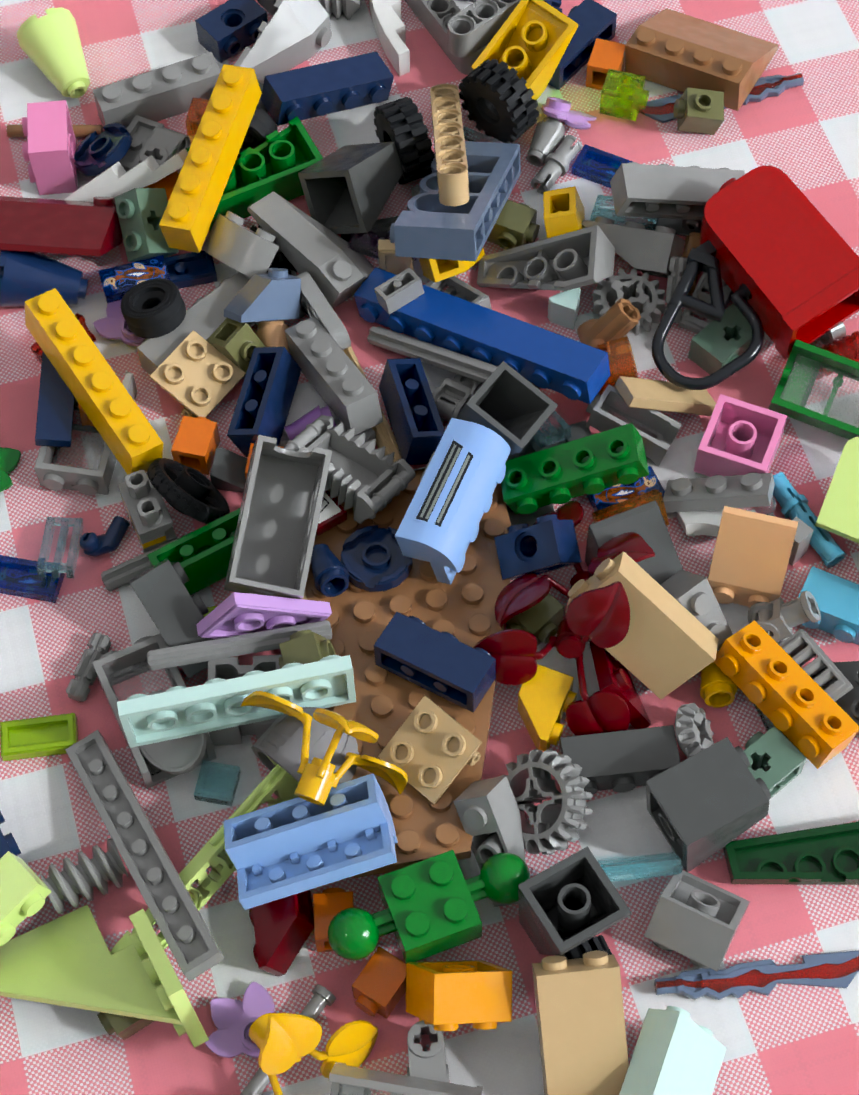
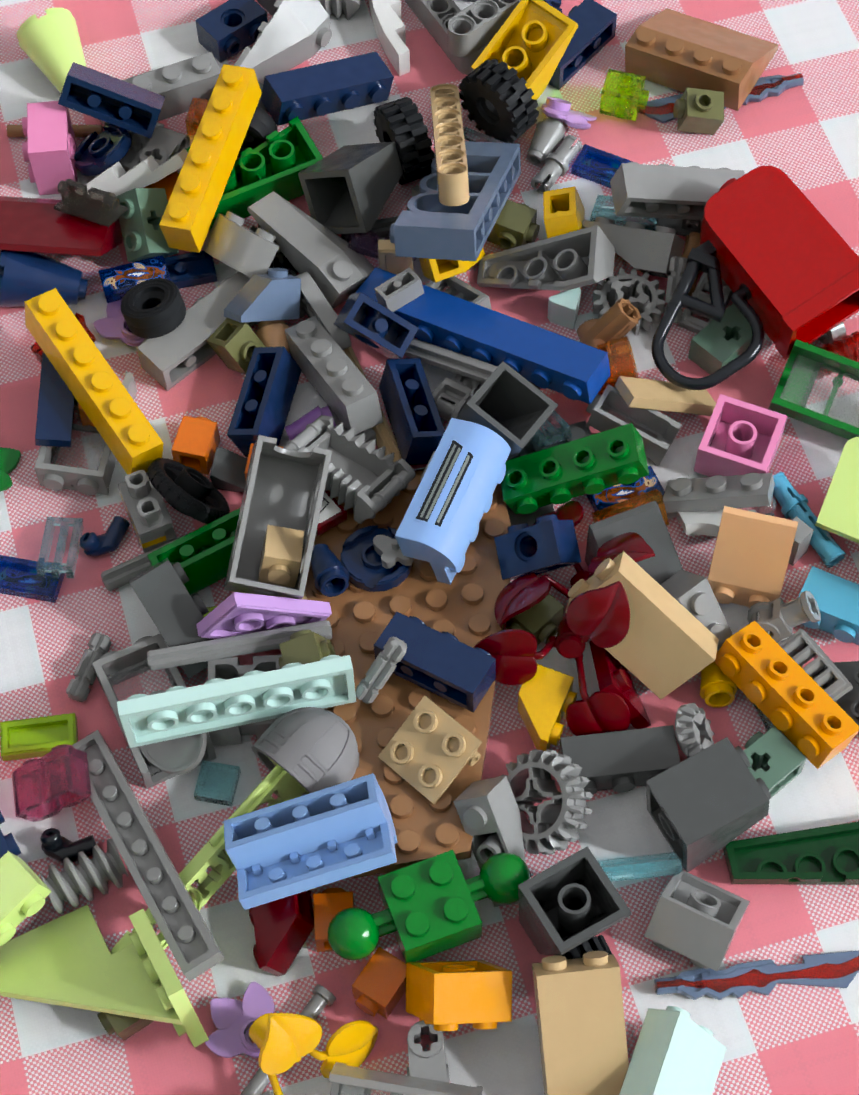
(51, 783): none -> clear pink brick
(60, 847): none -> black arm
(96, 206): none -> clear smoke hinge
(111, 100): none -> dark blue brick
(197, 375): tan hinge -> none
(281, 556): none -> tan brick
(318, 776): yellow plant -> none
(376, 326): none -> dark blue brick
(381, 670): none -> light grey axle
(389, 551): none -> light grey piece
(603, 57): orange brick -> none

